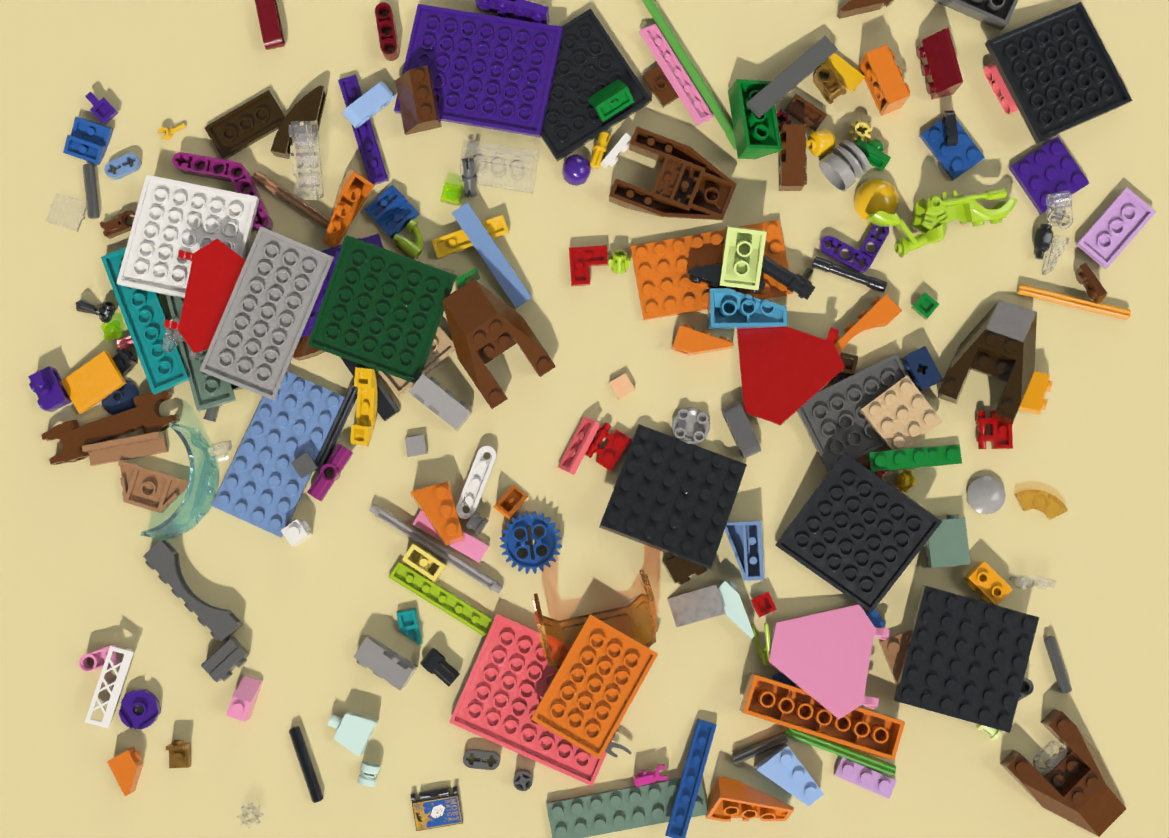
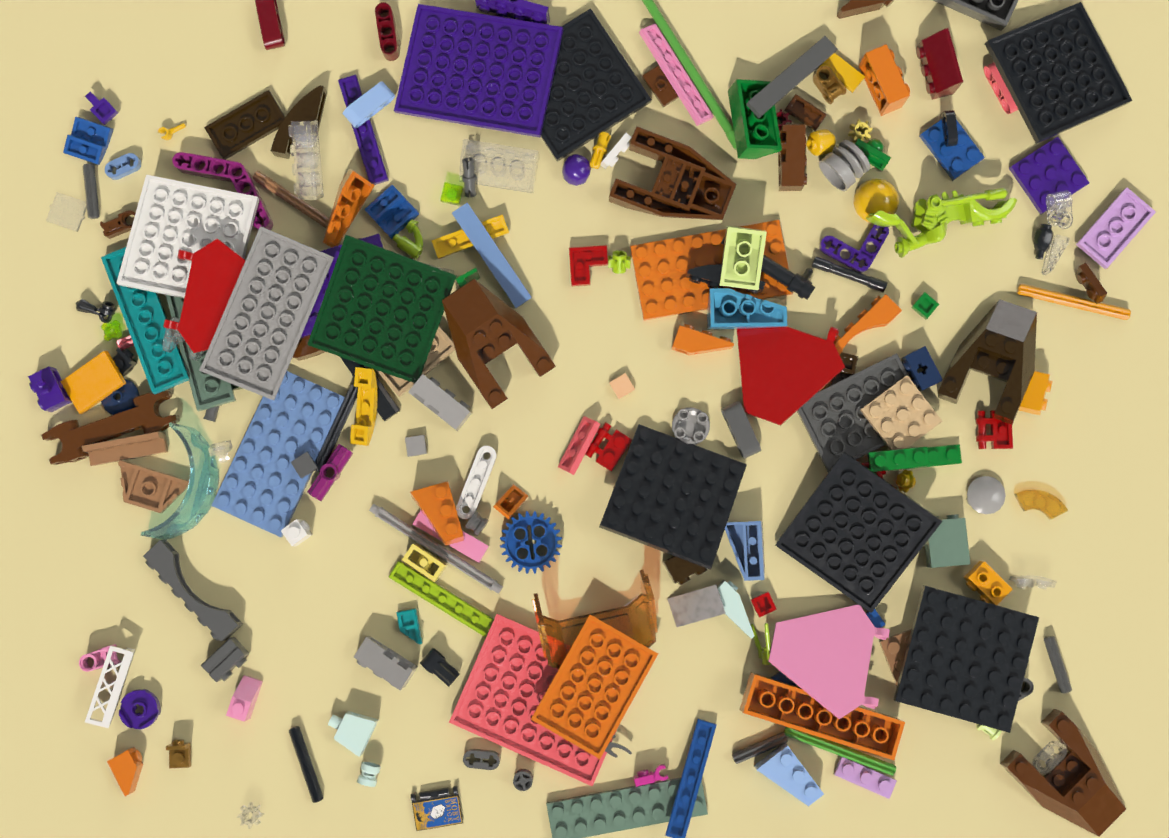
(418, 101): reddish brown slope -> none
(611, 100): green panel -> none
(738, 800): orange wedge -> none

